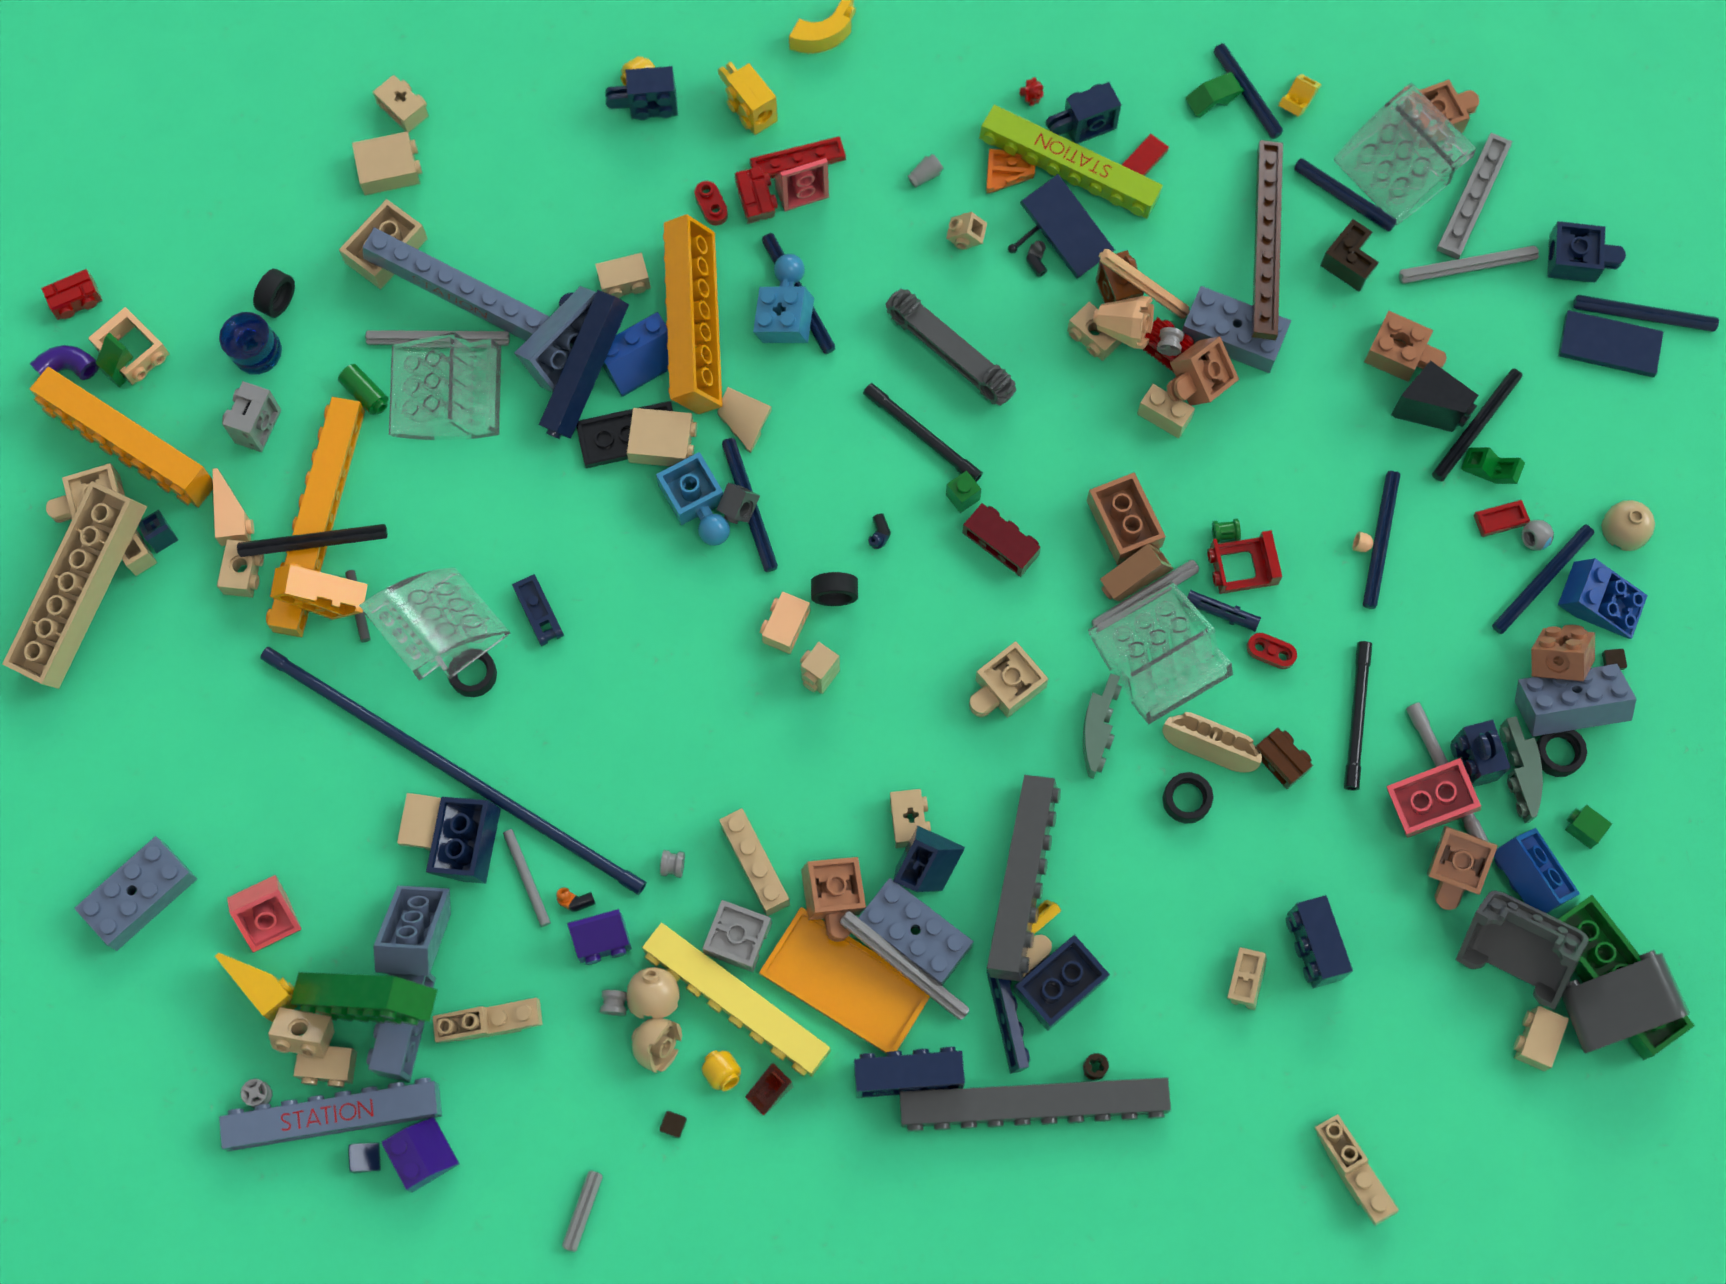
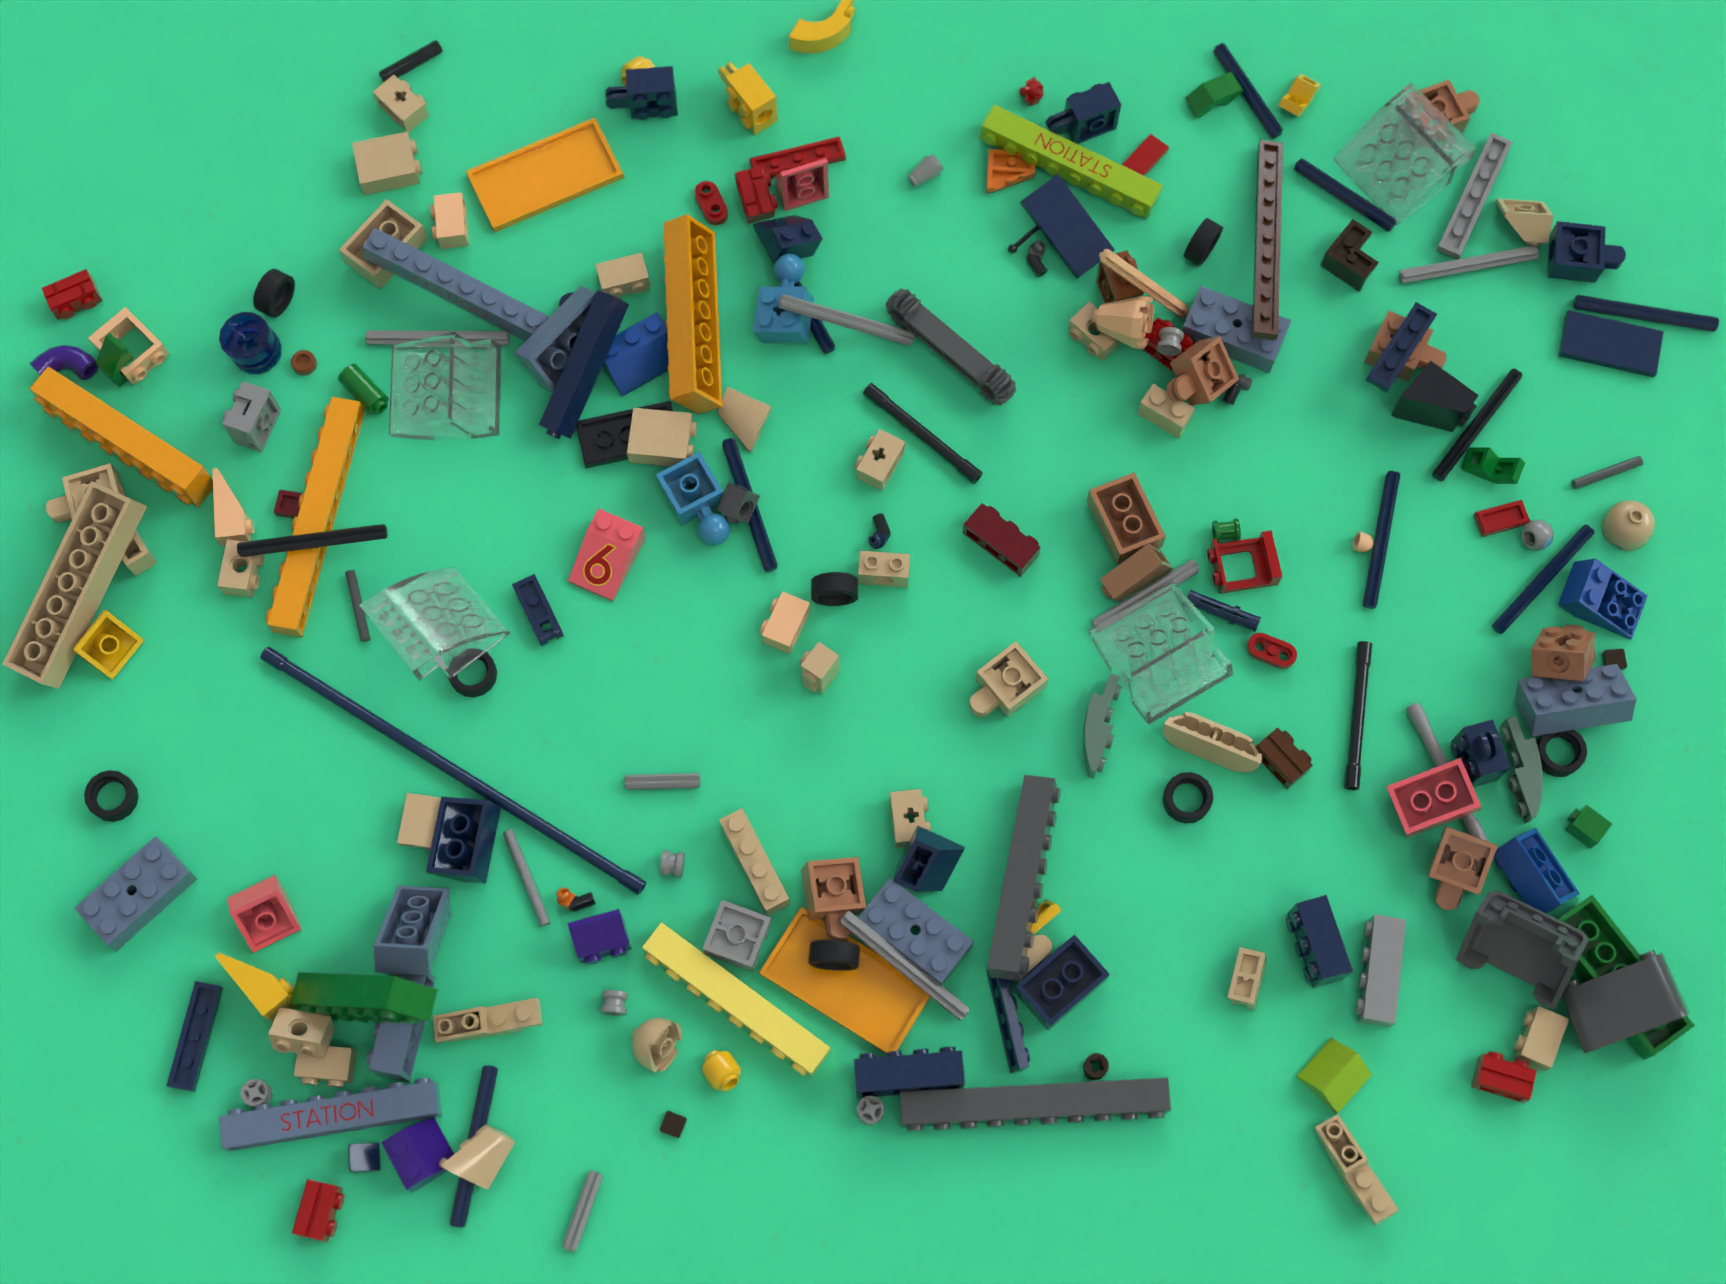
(101, 780): none -> black tyre
(107, 644): none -> yellow slope
(157, 531): slope -> none
(195, 1036): none -> dark blue plate
(287, 504): none -> dark red tile
(303, 362): none -> dark orange tile
(318, 591): light orange wedge -> none
(318, 1211): none -> red brick
(411, 61): none -> black axle
(450, 220): none -> light nougat brick
(479, 1119): none -> dark blue axle
(480, 1156): none -> tan slope
(544, 174): none -> light orange tile
(606, 554): none -> coral slope
(653, 993): tan cylinder -> none
(662, 781): none -> light grey axle
(769, 1089): clear red slope -> none
(788, 236): none -> dark blue slope
(834, 955): none -> black tyre
(845, 319): none -> light grey axle
(868, 1106): none -> light grey wheel
(879, 472): none -> tan brick
(883, 569): none -> tan brick
(963, 491): green brick -> none
(966, 230): tan brick -> none
(1203, 242): none -> black tyre
(1233, 391): none -> black arm
(1335, 1074): none -> lime slope
(1381, 970): none -> light grey brick
(1401, 347): none -> dark blue plate
(1504, 1078): none -> red brick
(1529, 219): none -> tan slope
(1607, 472): none -> dark grey bar

